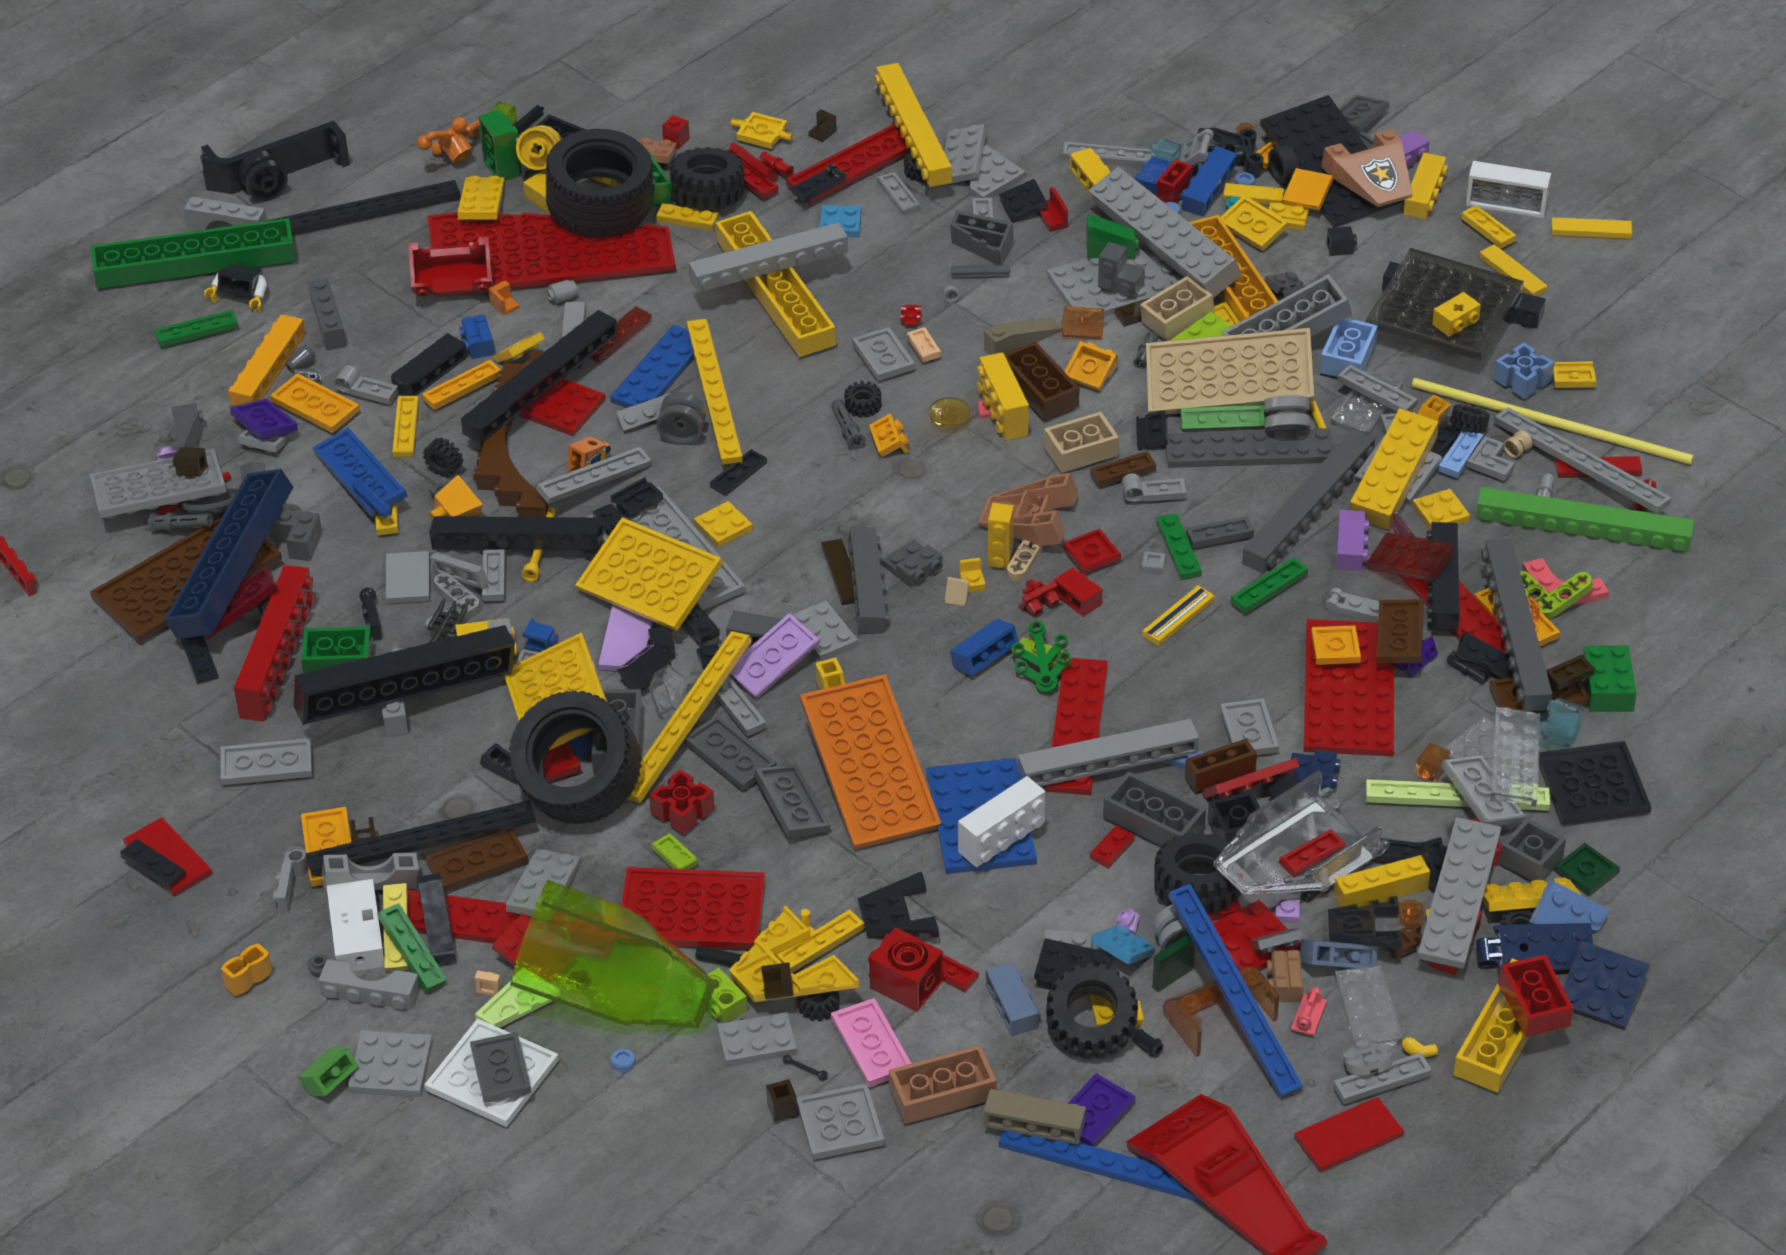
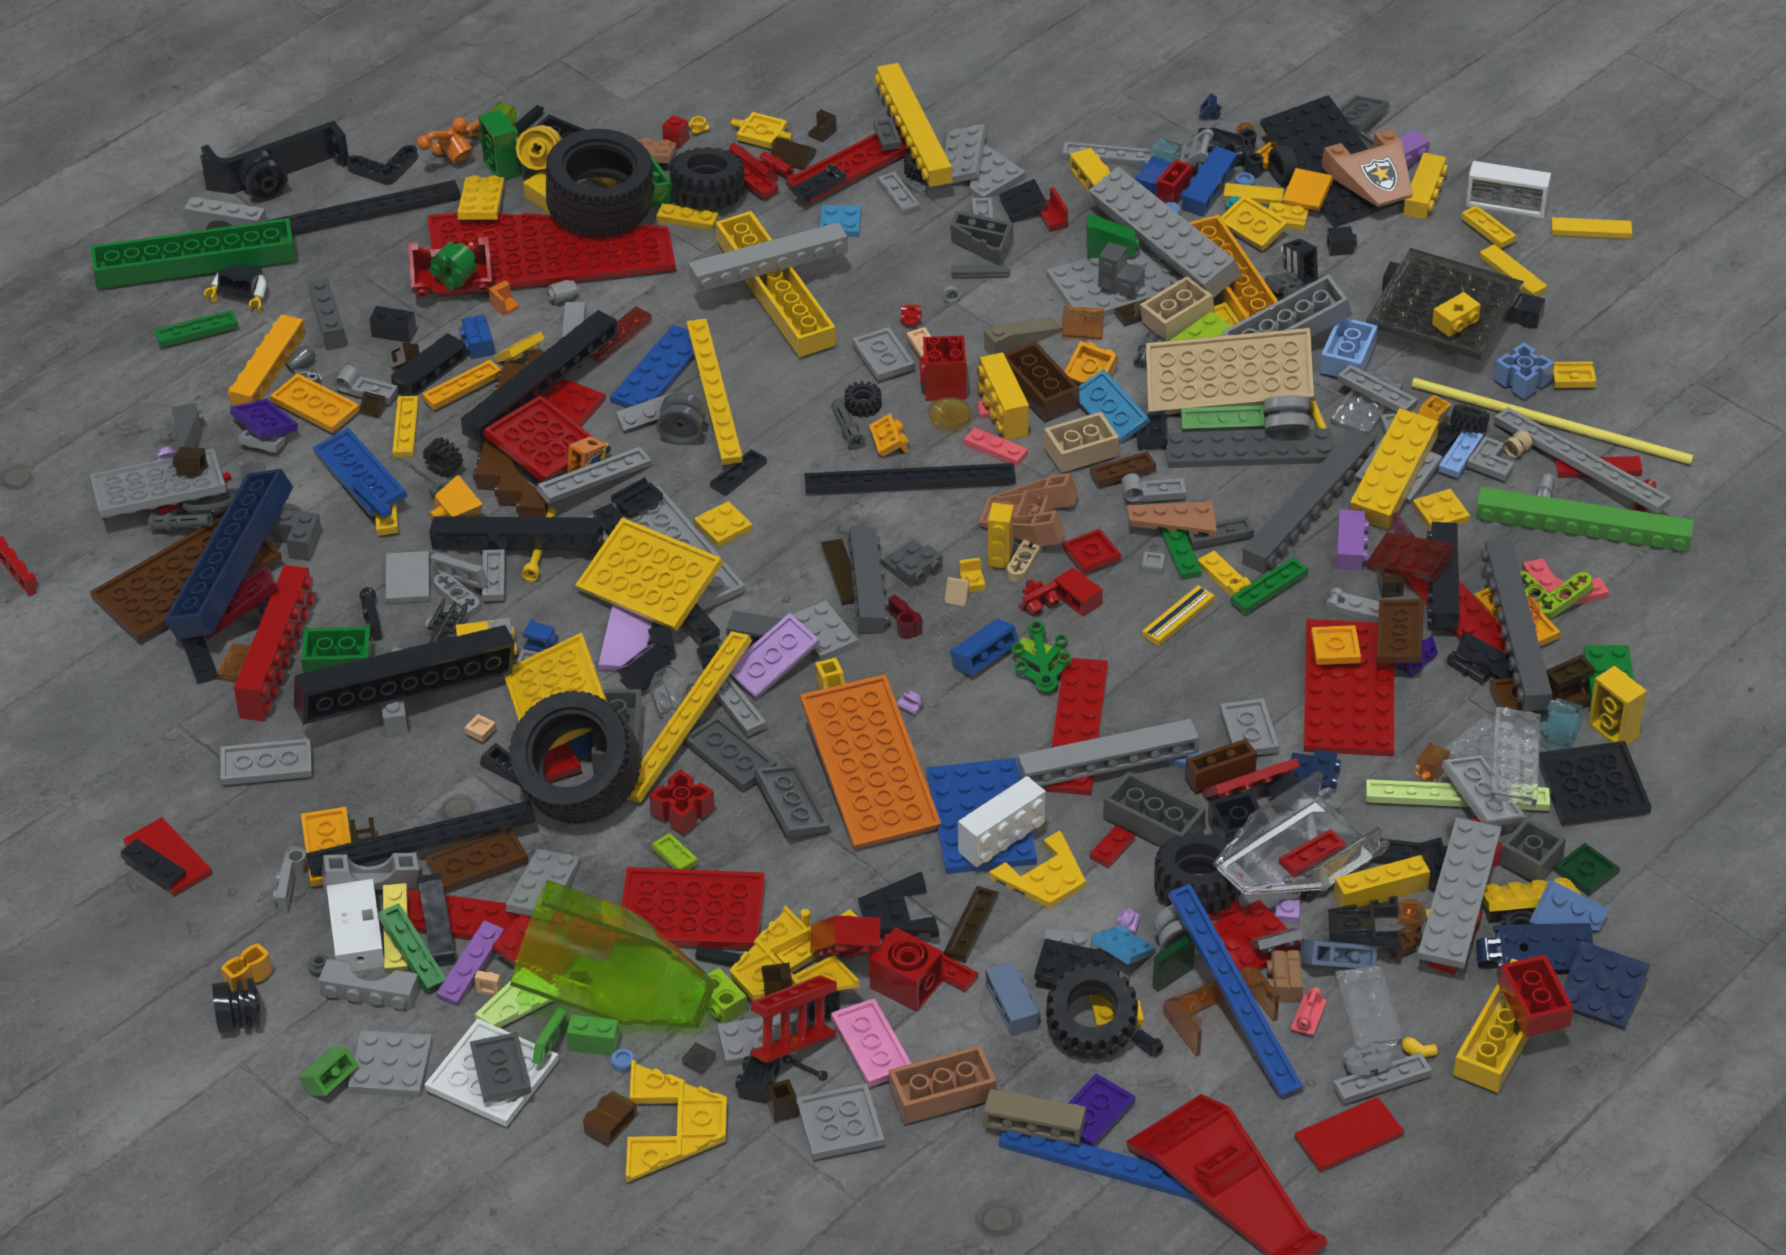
(233, 663): none -> clear orange plate
(236, 1005): none -> black wheel
(372, 403): none -> dark brown plate
(384, 173): none -> black beam
(393, 324): none -> black brick
(402, 354): none -> dark brown panel
(453, 265): none -> green brick
(471, 960): none -> medium lavender plate
(480, 728): none -> light nougat plate
(537, 437): none -> red plate
(549, 1036): none -> bright green tile
(593, 1035): none -> bright green brick
(609, 1118): none -> reddish brown brick
(698, 124): none -> yellow plate
(698, 1058): none -> clear smoke plate
(699, 1121): none -> yellow wing
(755, 1077): none -> black brick
(782, 1003): none -> red fence
(792, 152): none -> dark brown panel
(845, 936): none -> red brick
(887, 134): none -> dark grey plate
(908, 621): none -> dark red plate
(909, 478): none -> black plate
(910, 702): none -> lavender plate
(943, 367): none -> red brick
(971, 924): none -> dark brown tile
(995, 446): none -> coral plate
(1050, 881): none -> yellow wing
(1106, 396): none -> dark azure tile
(1185, 516): none -> nougat wing
(1210, 108): none -> dark blue tile
(1222, 573): none -> yellow plate
(1301, 259): none -> black torso
(1389, 585): none -> dark brown panel
(1617, 706): none -> yellow brick

